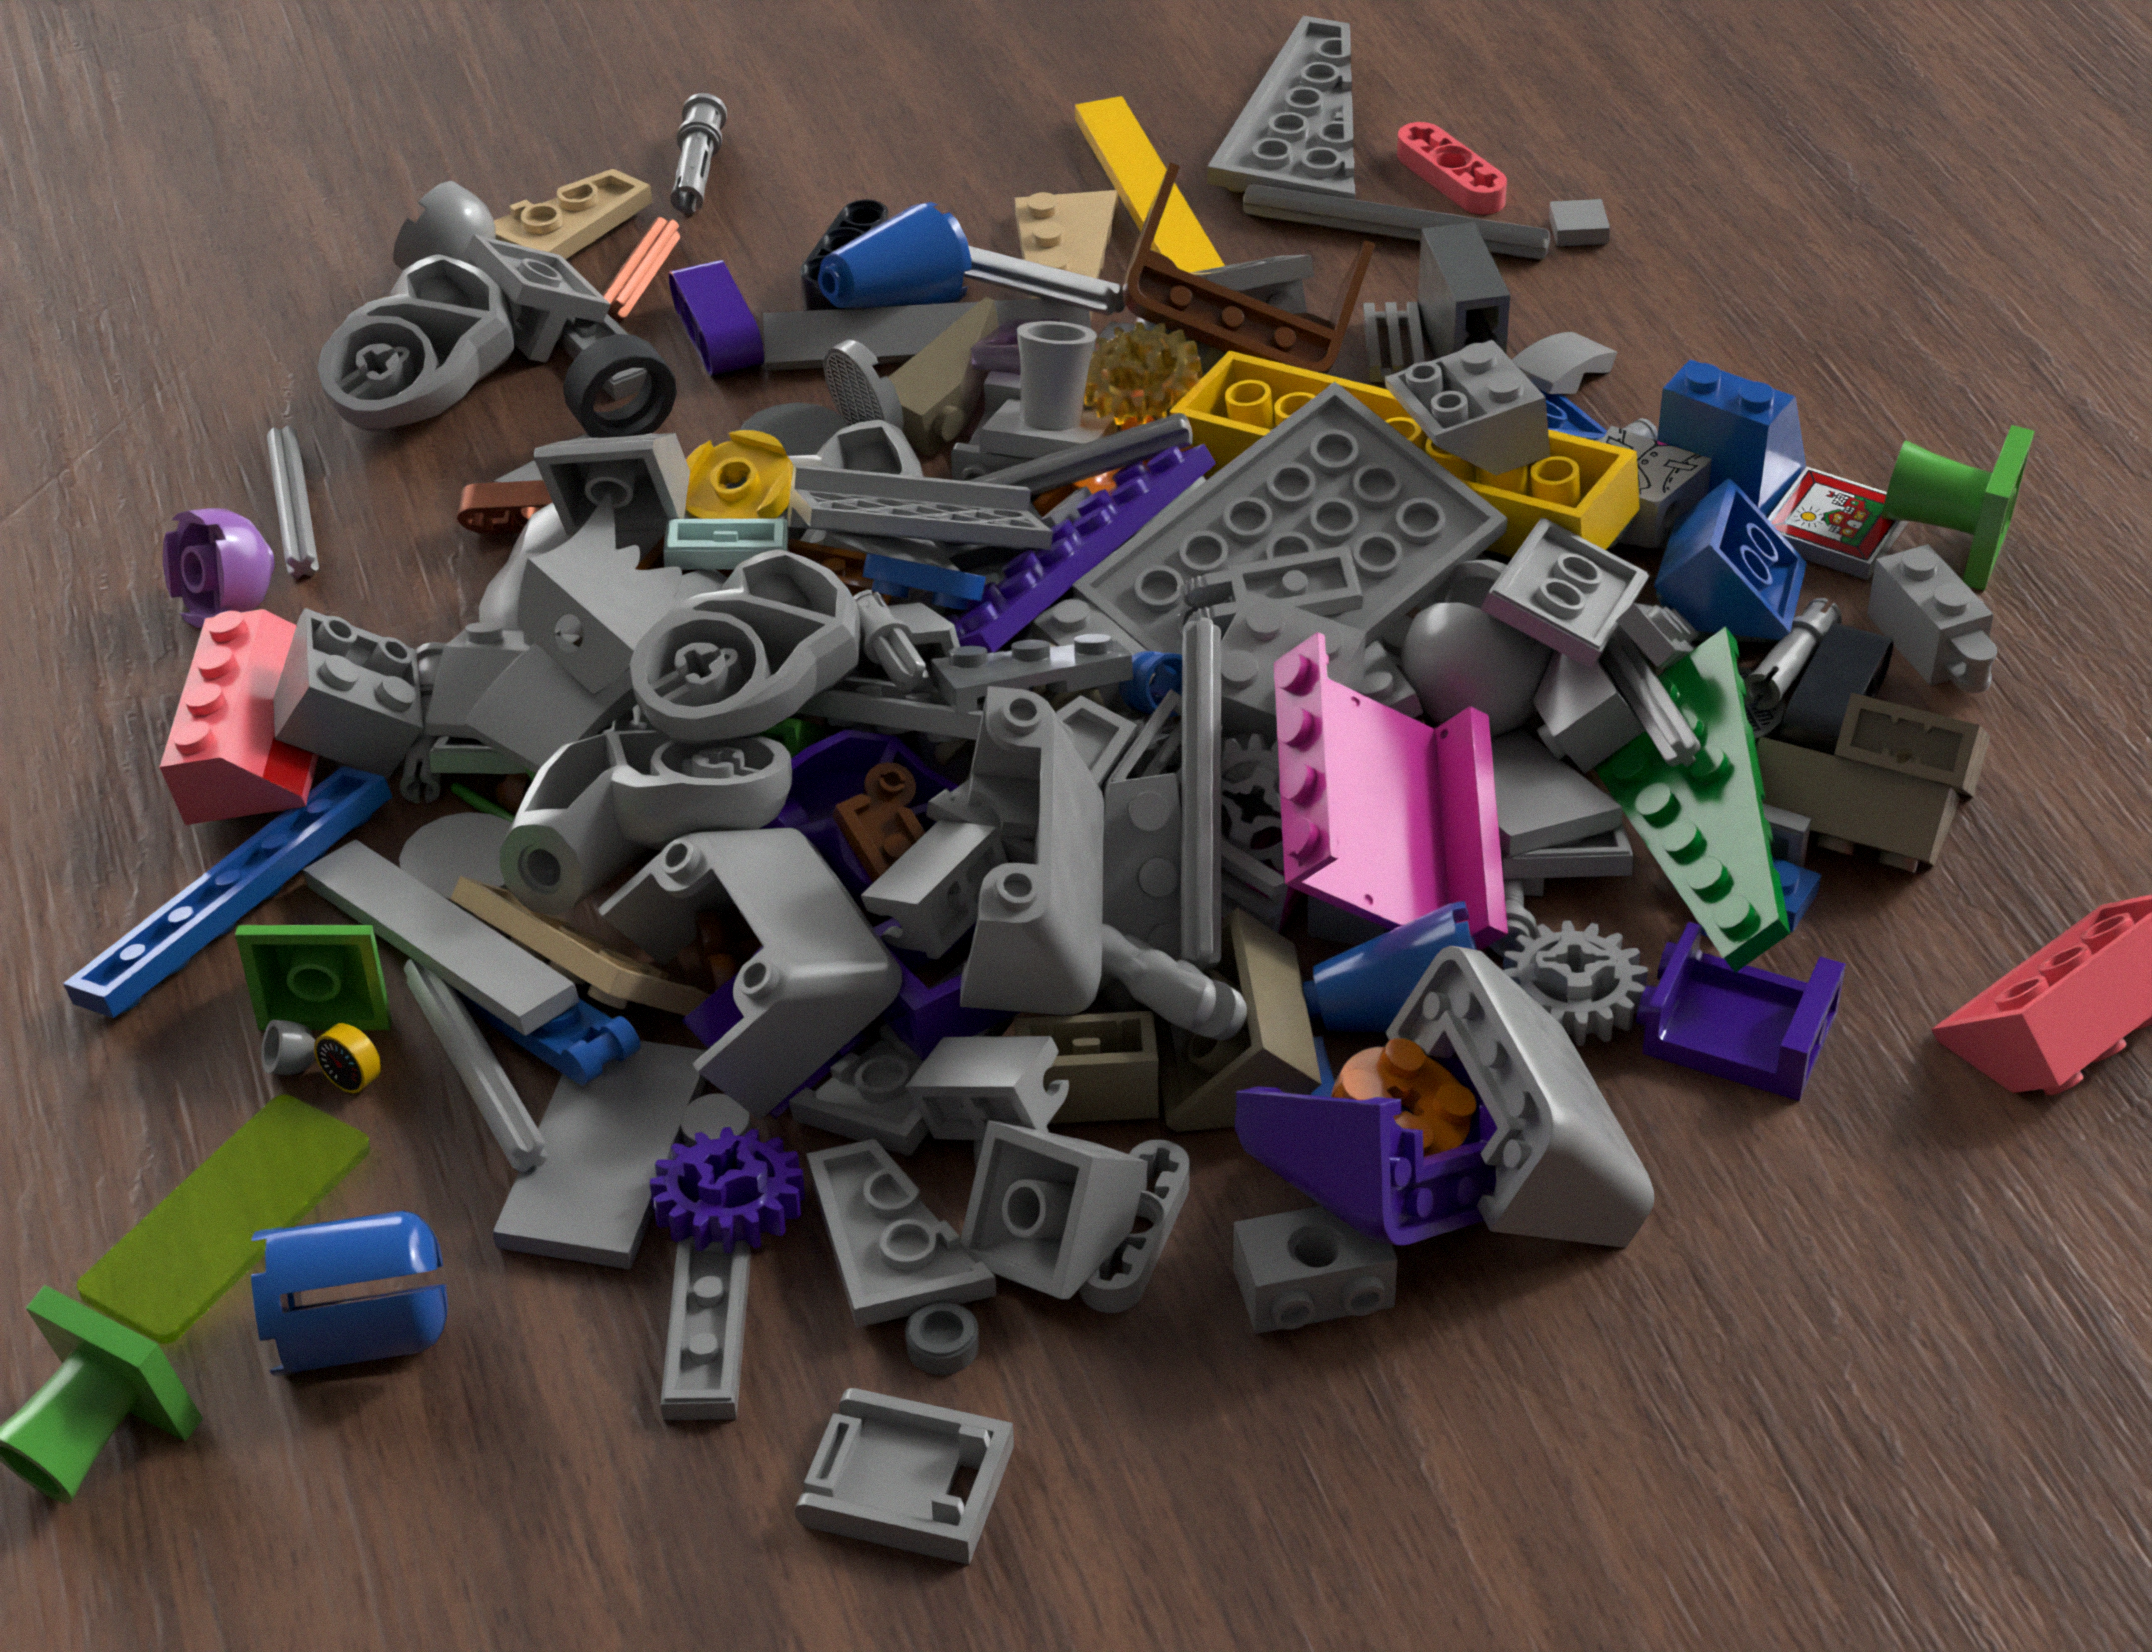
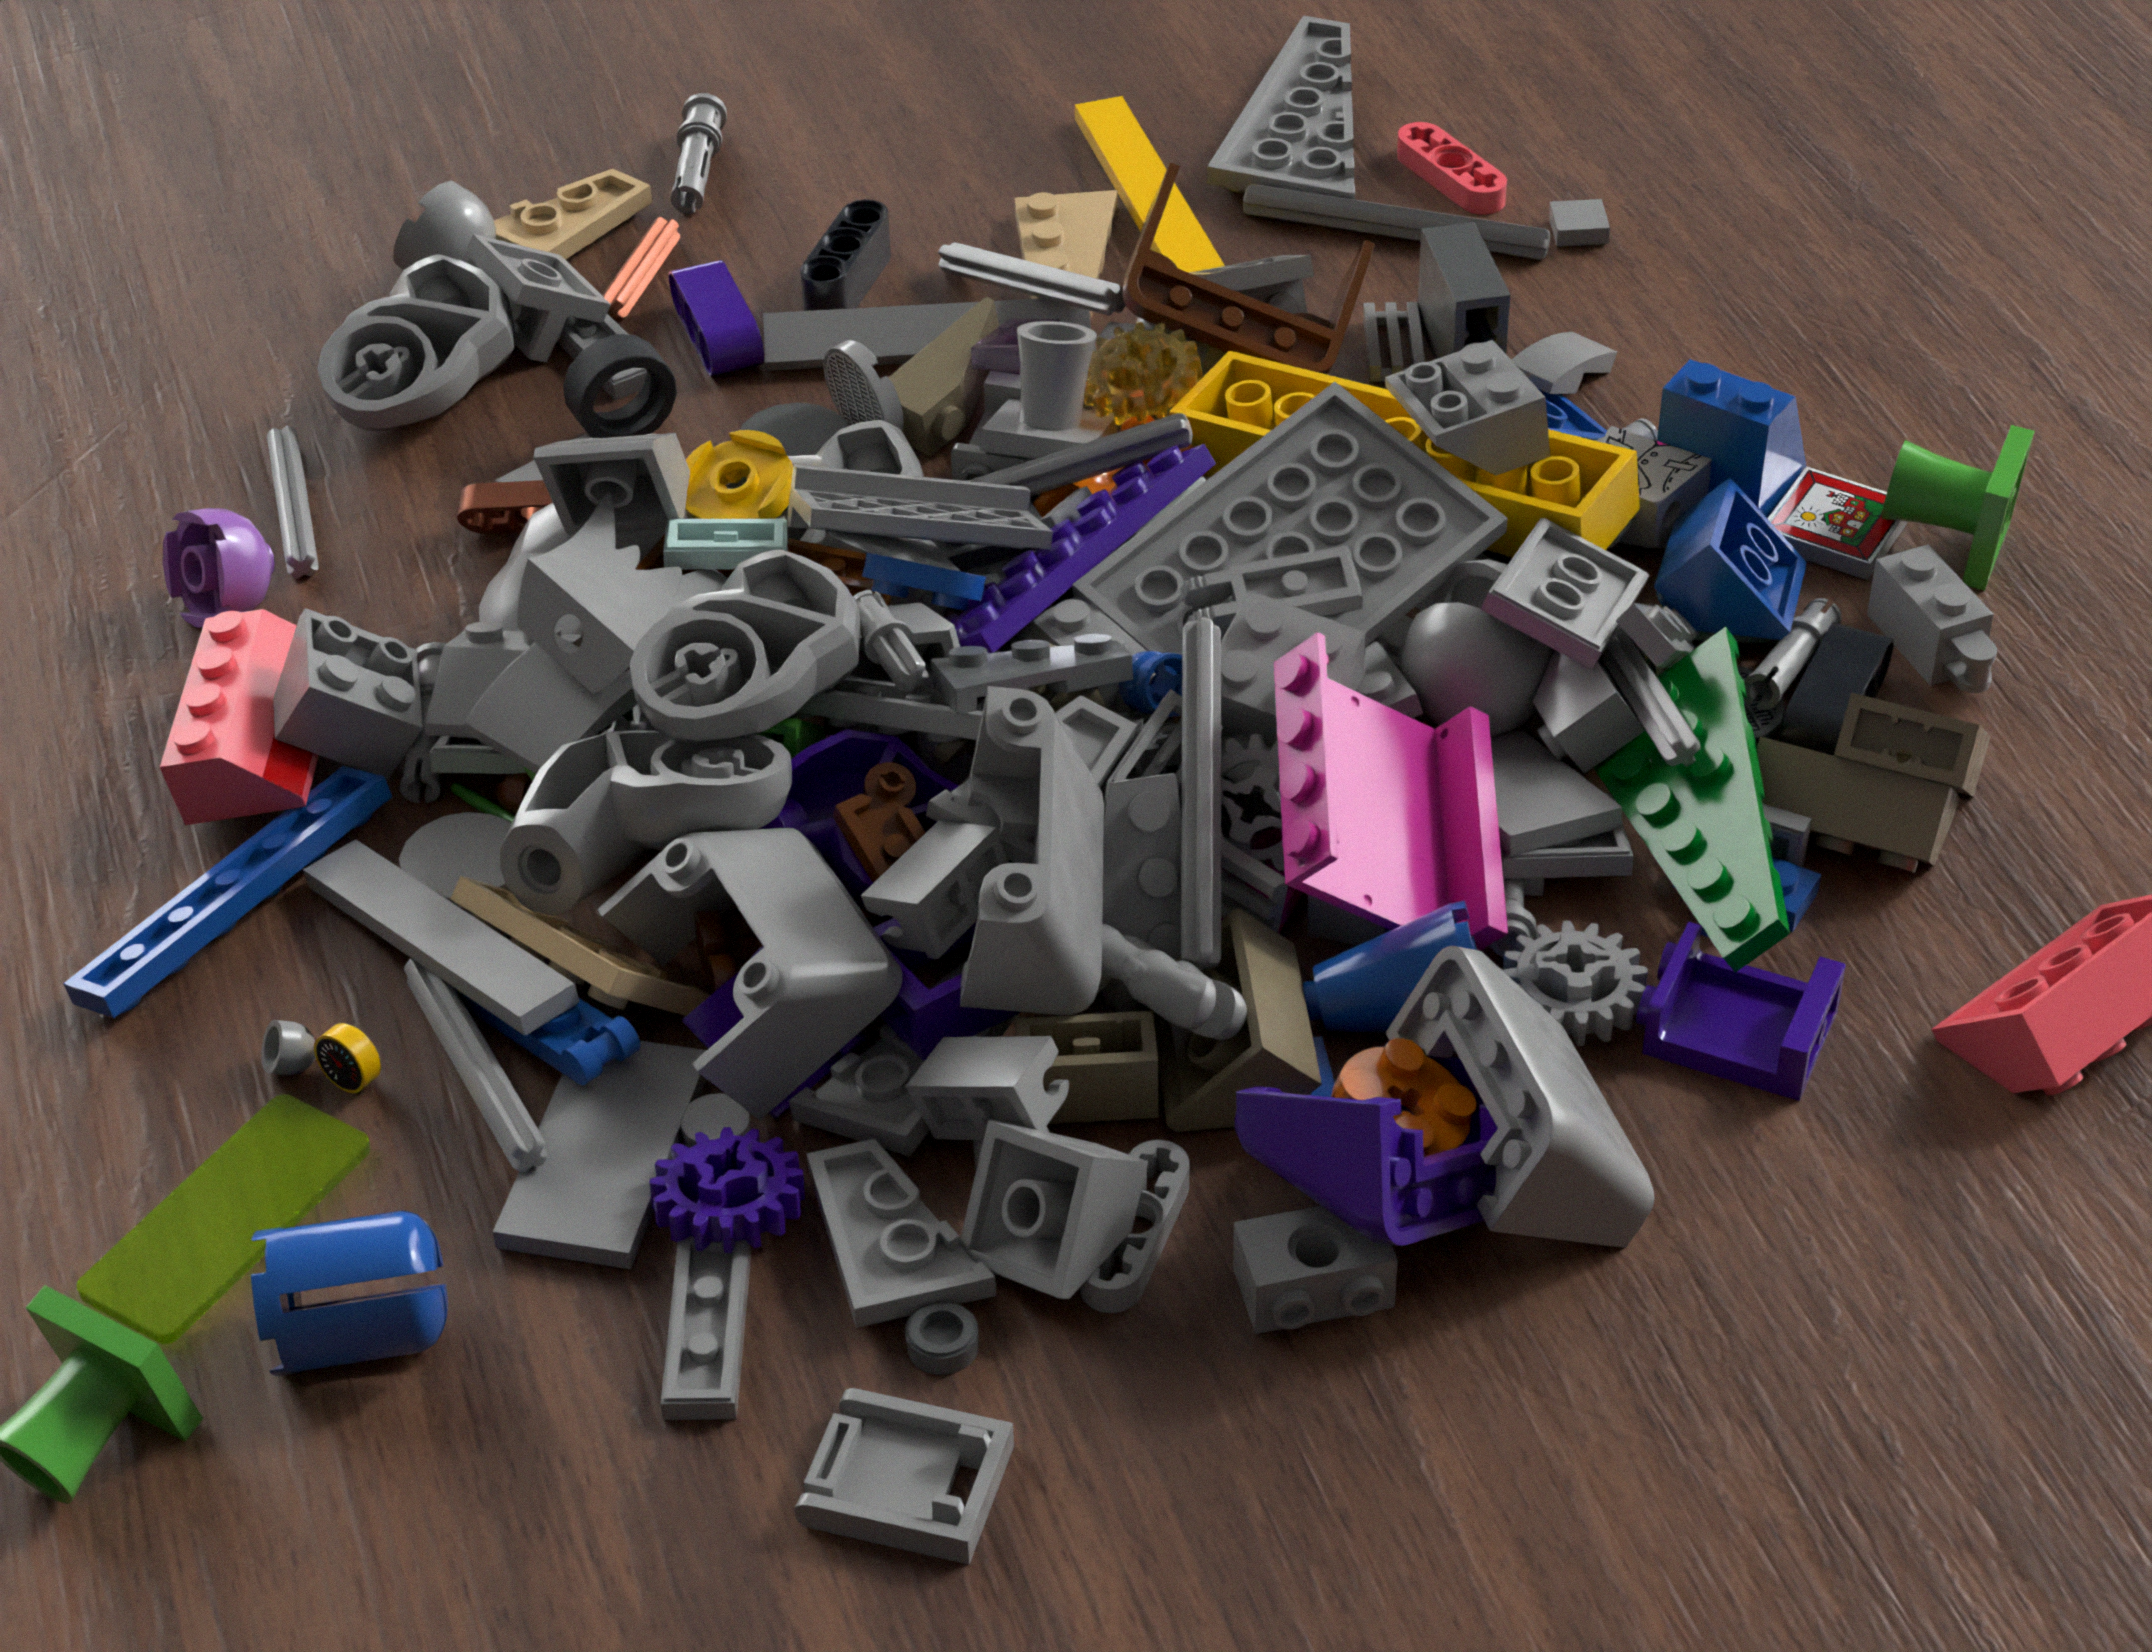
(314, 975): bright green slope -> none
(901, 262): blue cone -> none

